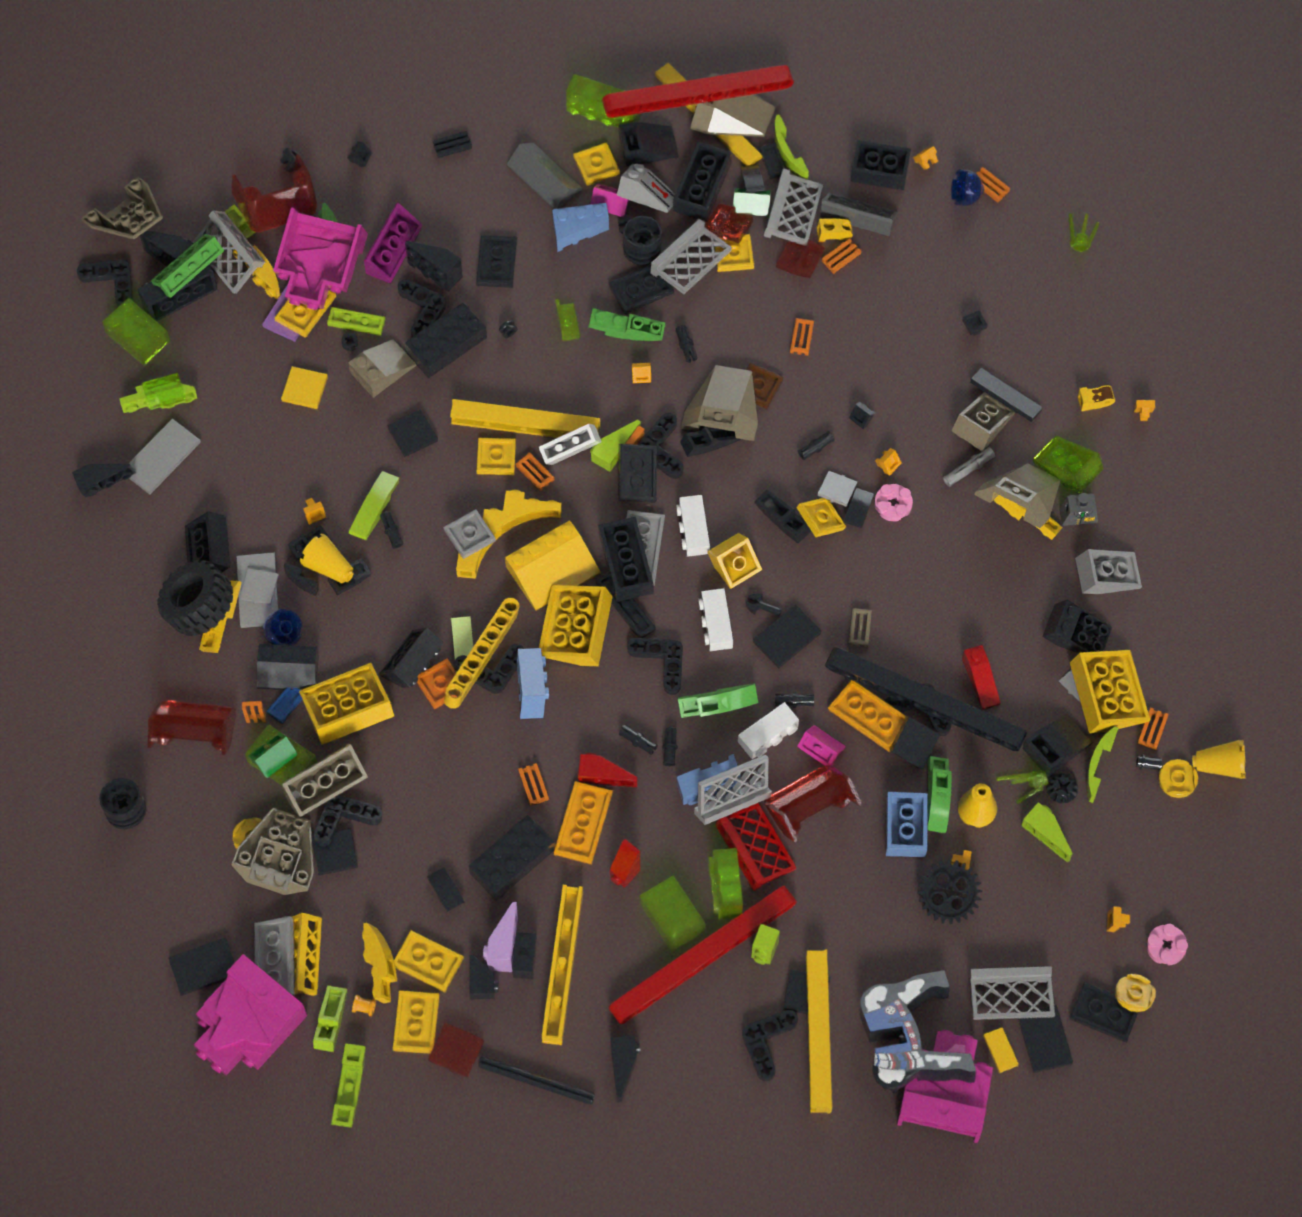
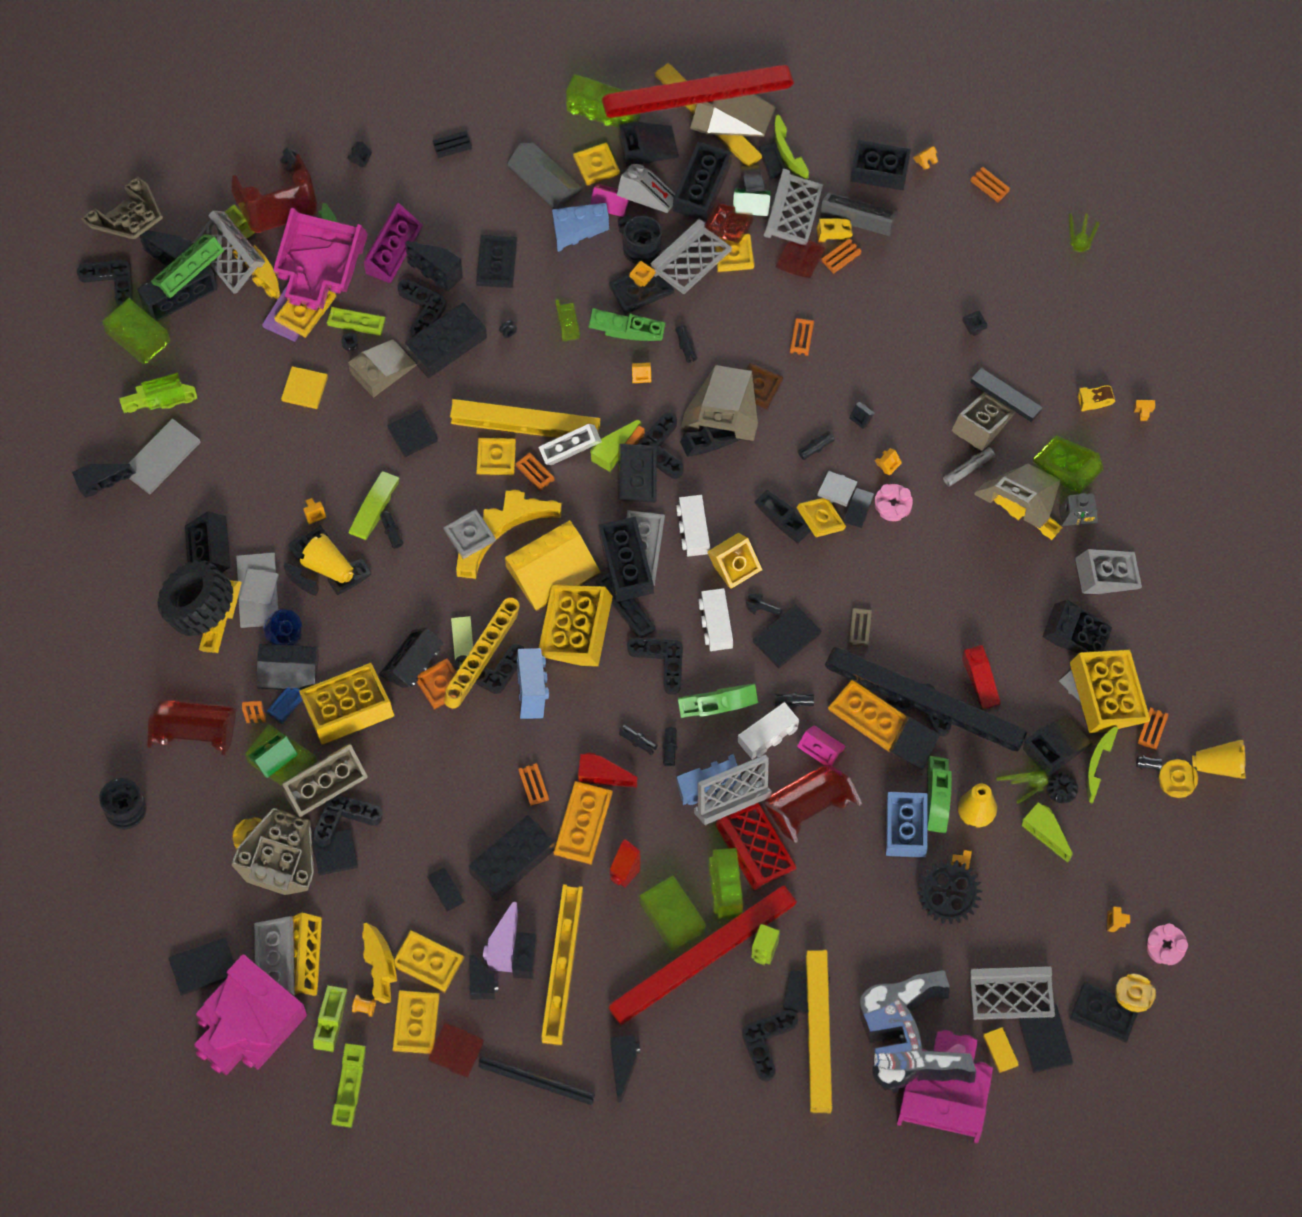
(642, 274): none -> light orange tile
(966, 188): clear blue cylinder -> none

